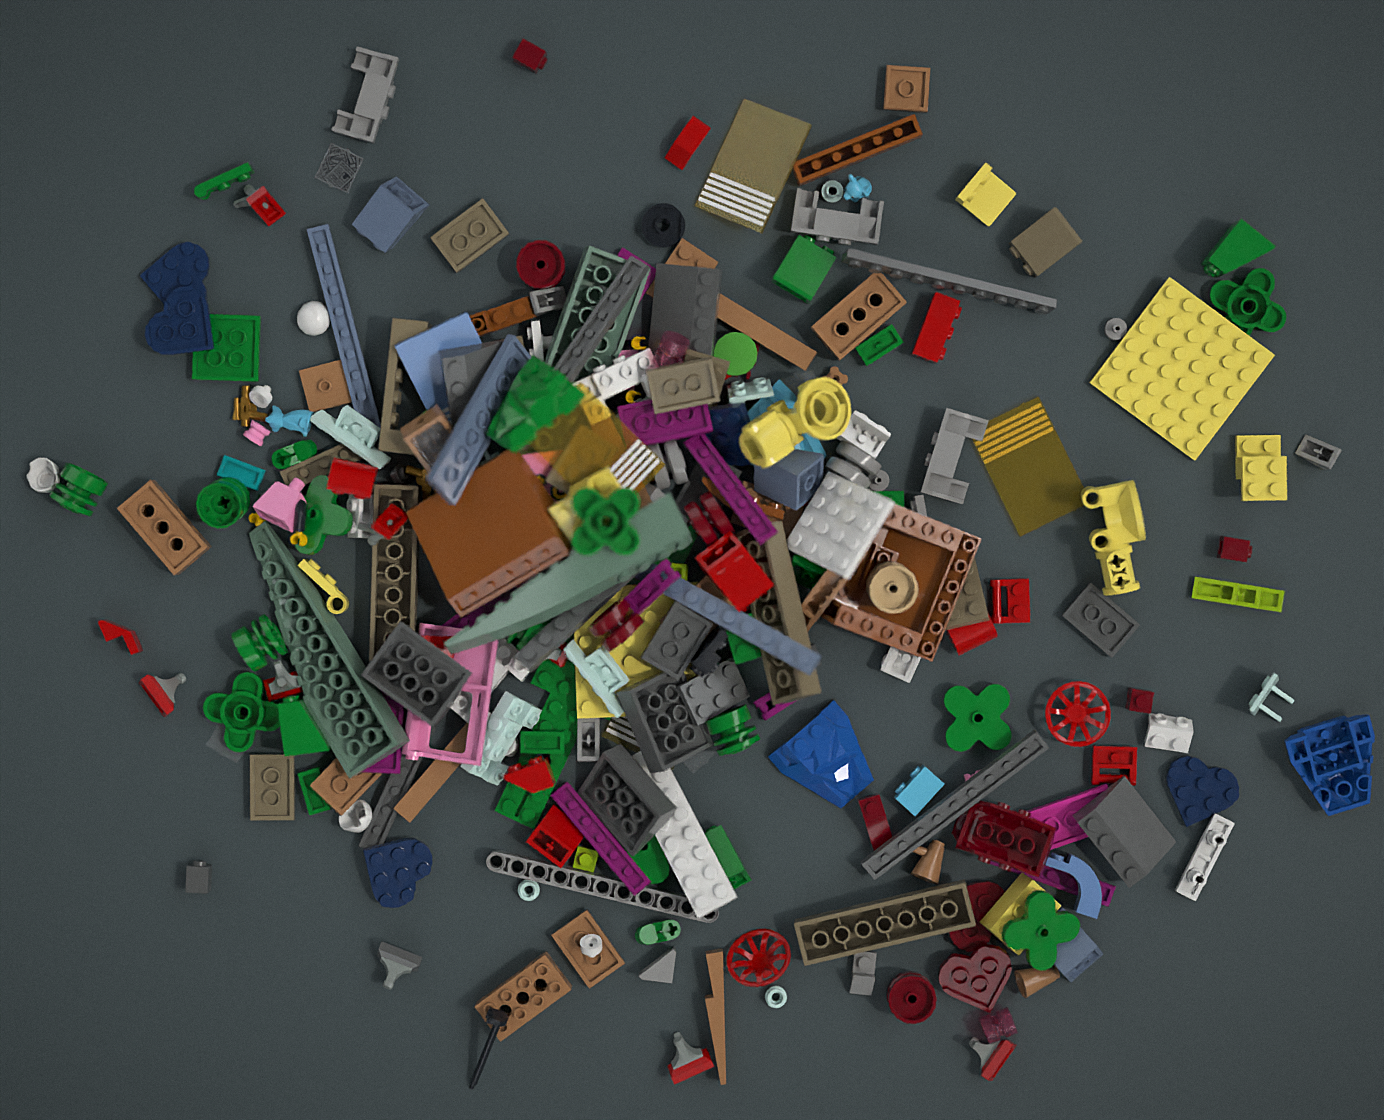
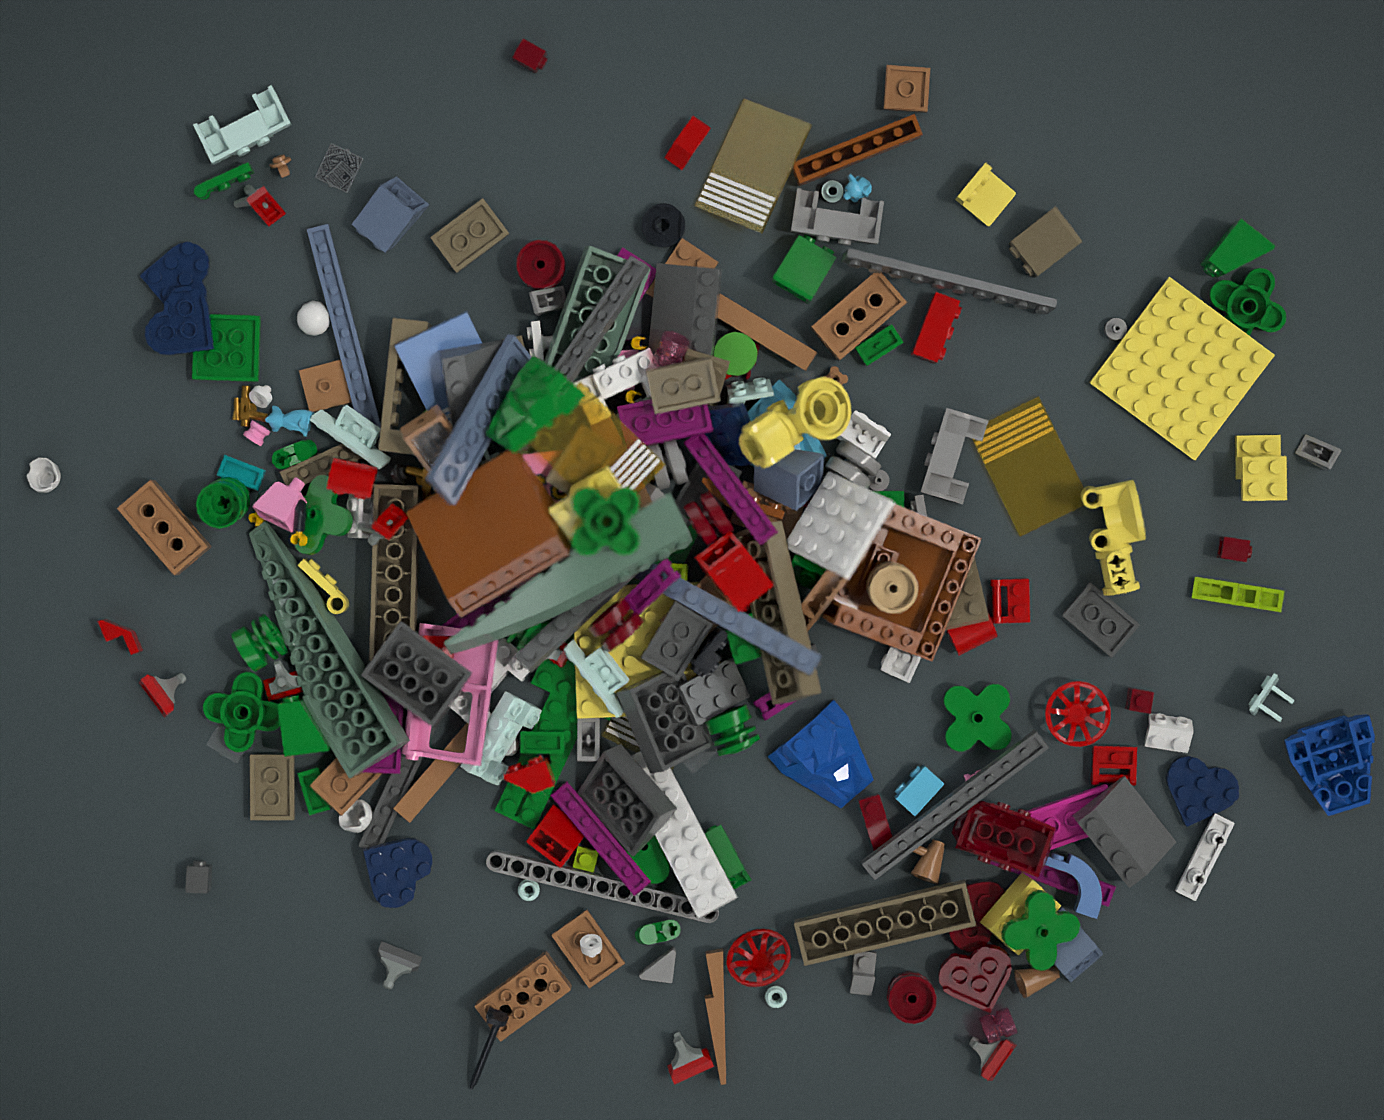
(78, 489): green wheel -> none
(246, 132): none -> light aqua bracket
(280, 162): none -> medium nougat plate
(373, 97): light grey bracket -> none
(503, 316): dark orange slope -> none

